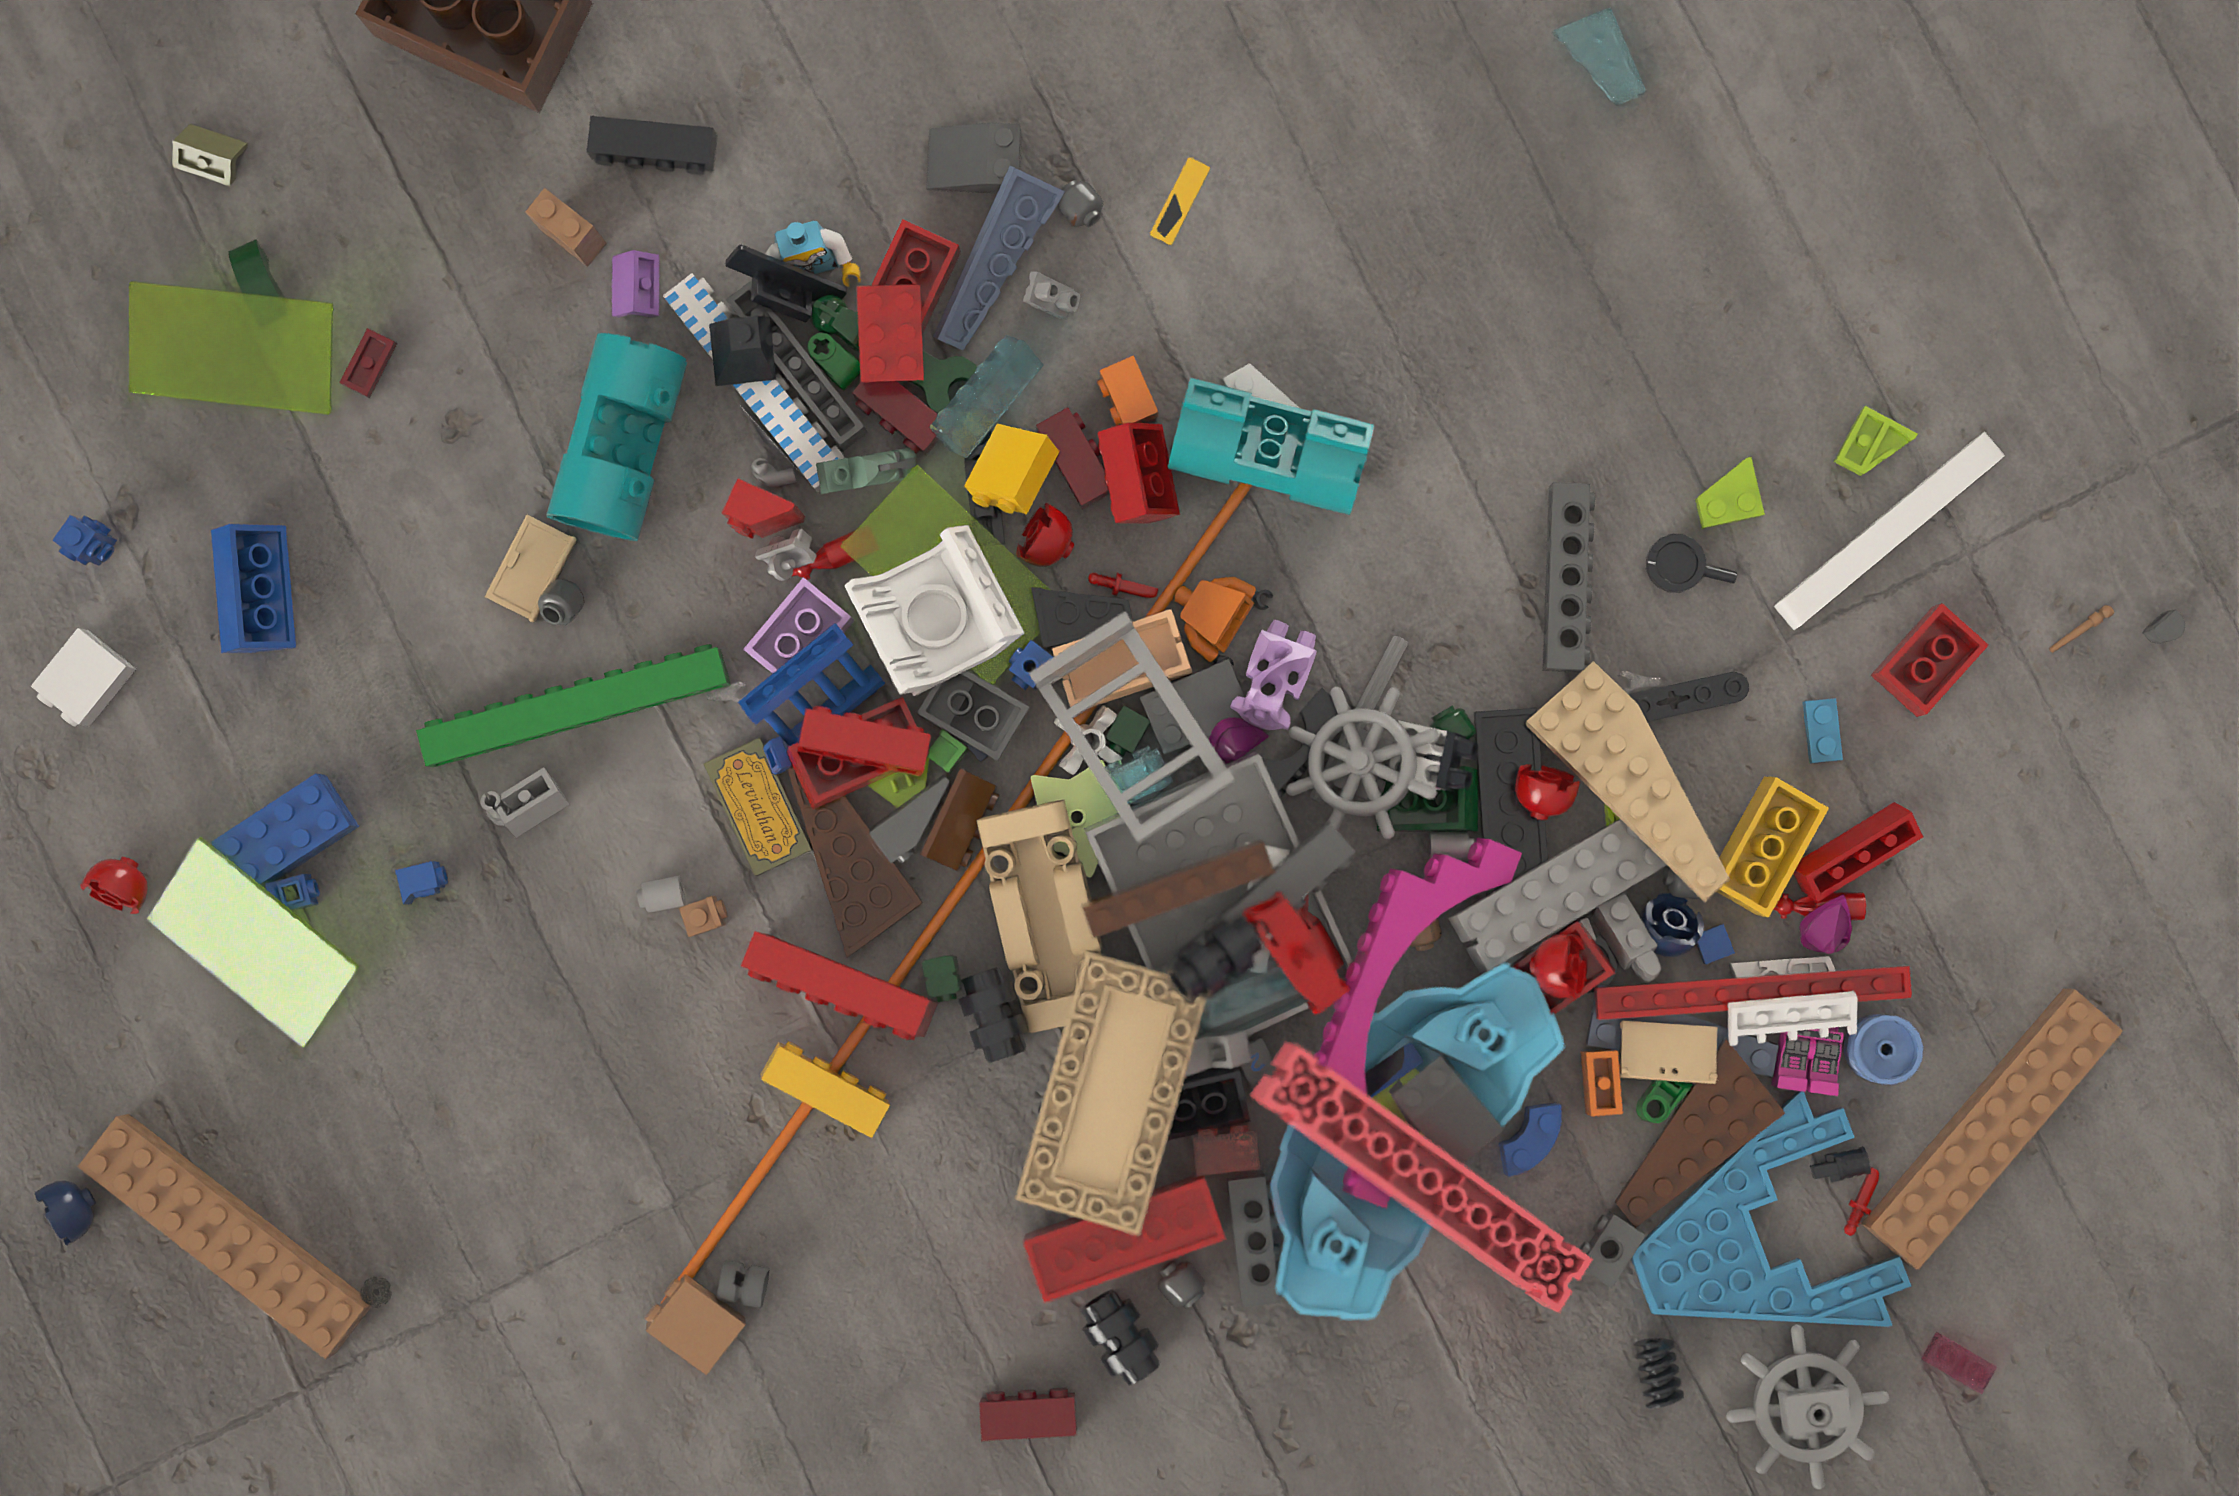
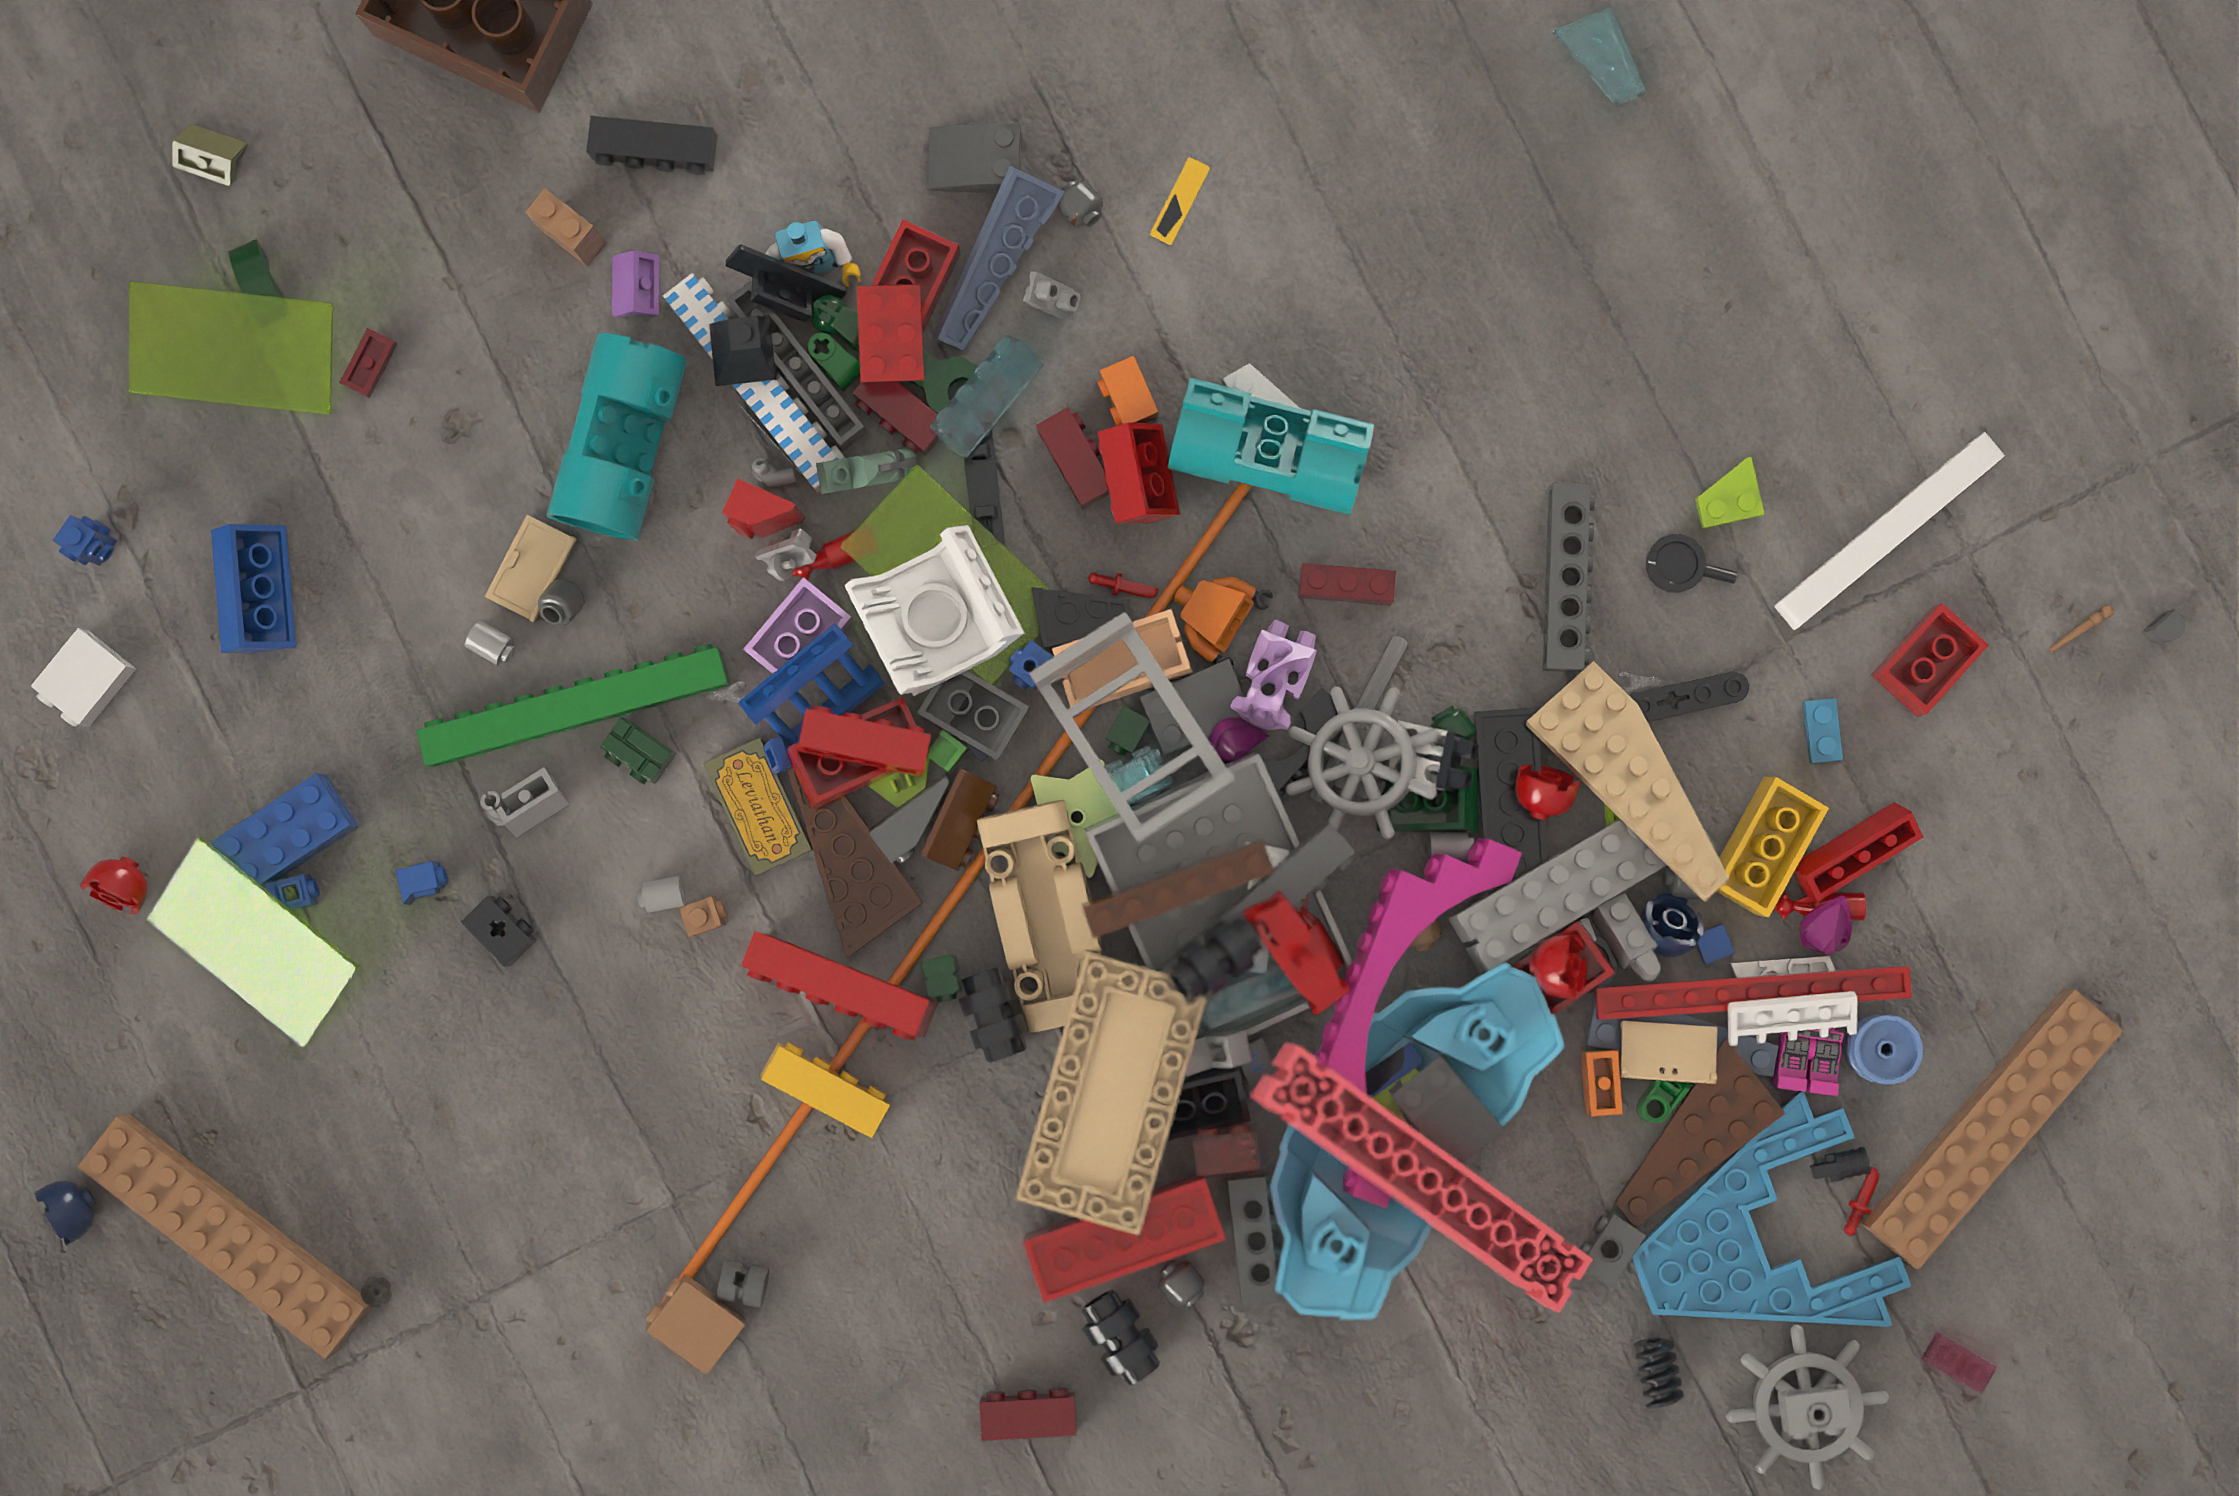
(482, 925): none -> black brick
(490, 643): none -> light grey brick
(637, 750): none -> dark green brick
(1011, 469): yellow brick -> none
(1047, 537): red cylinder -> none
(1102, 720): white pin -> none
(1347, 584): none -> dark red brick
(1532, 1140): blue brick -> none
(1872, 441): lime wing -> none

